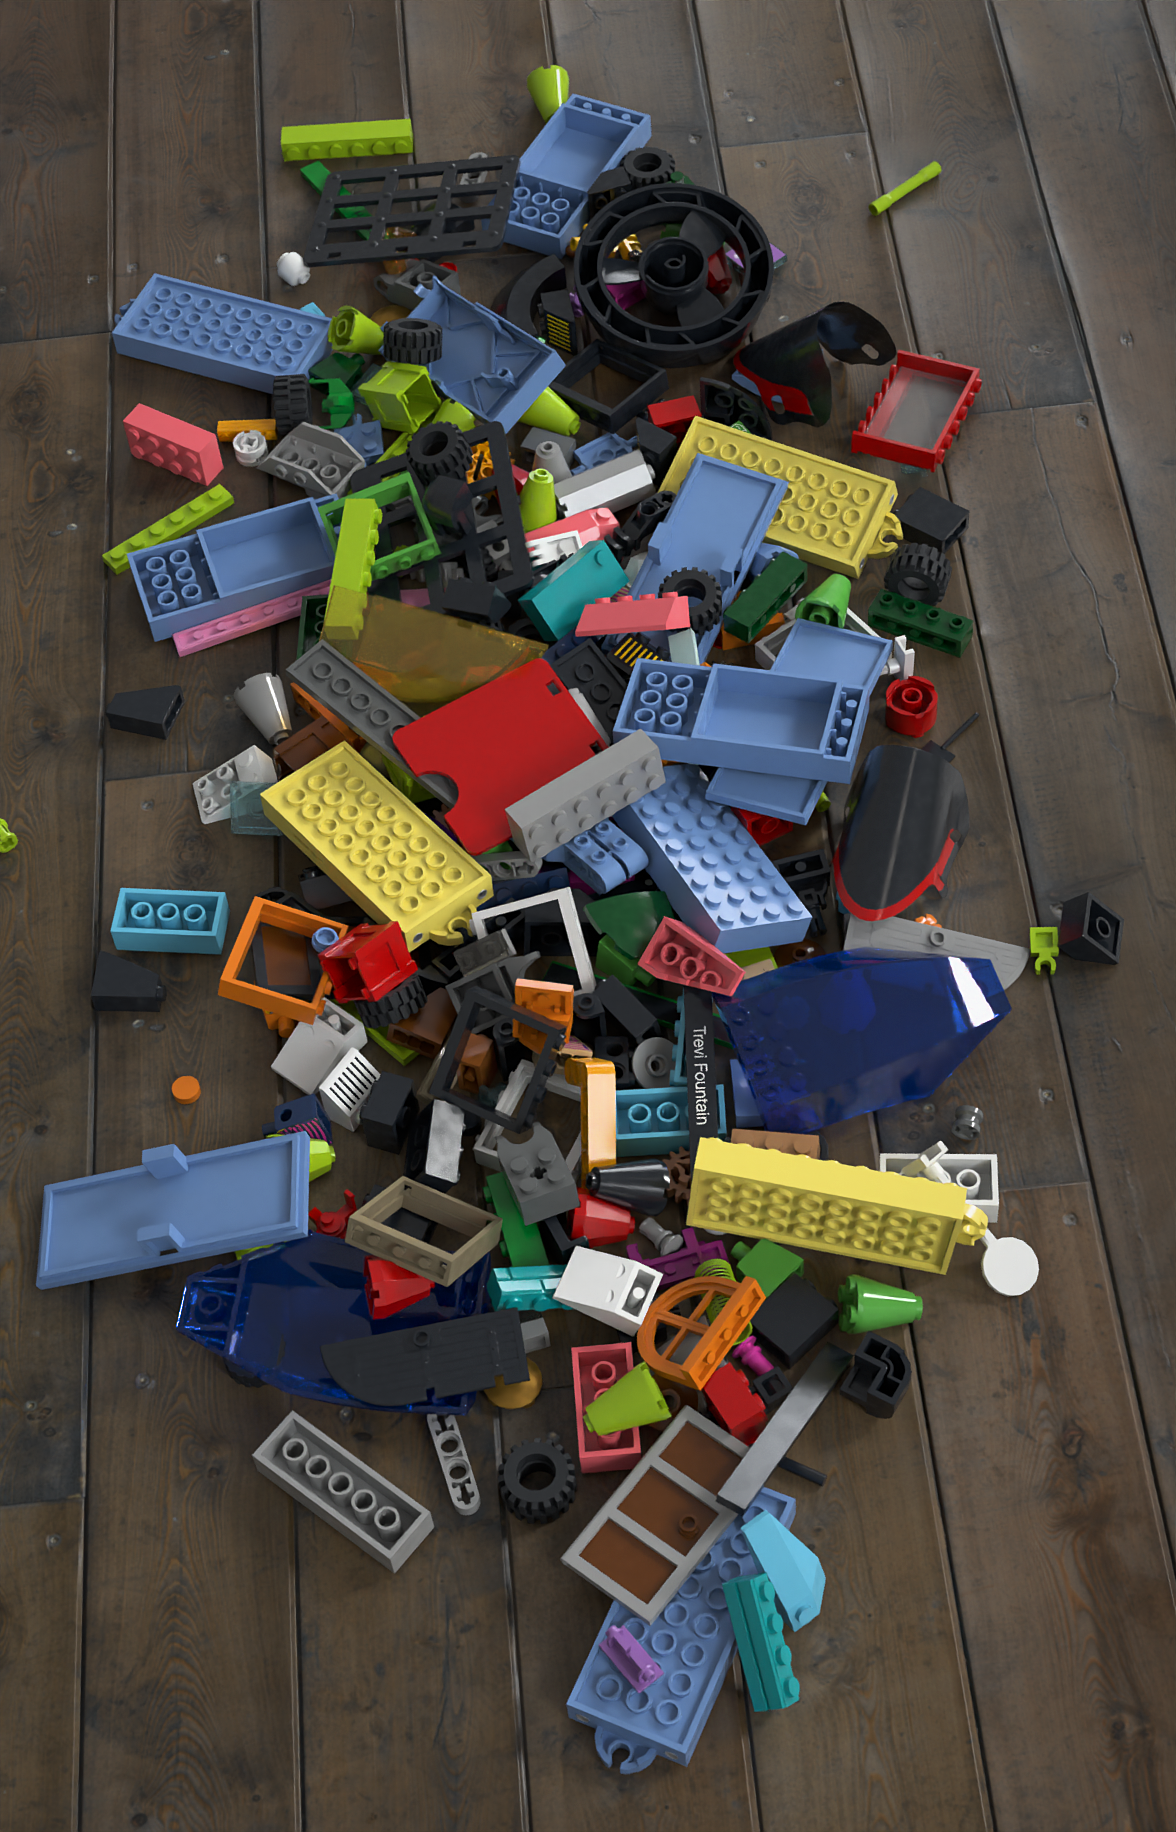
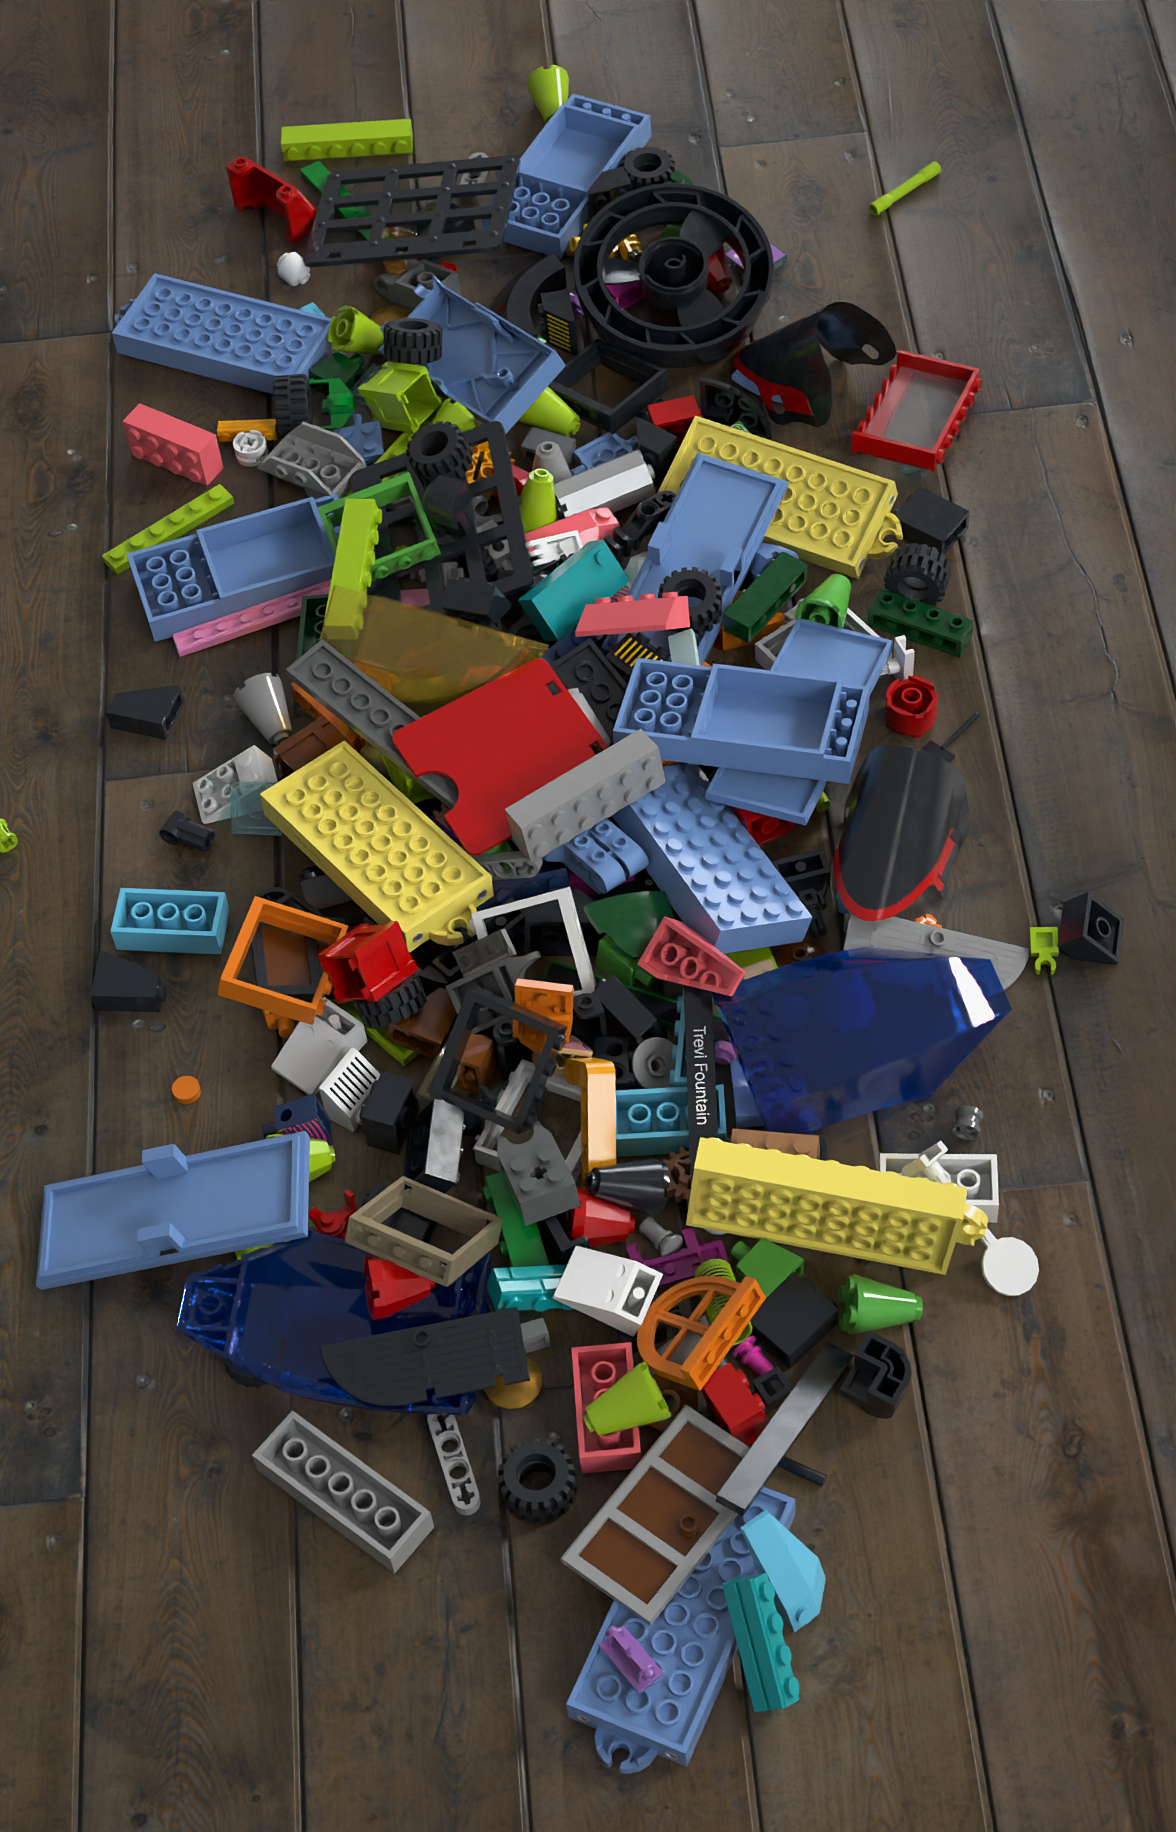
(182, 830): none -> black piece
(258, 187): none -> red windscreen
(323, 938): medium blue plate -> none
(724, 1052): none -> bright pink plate

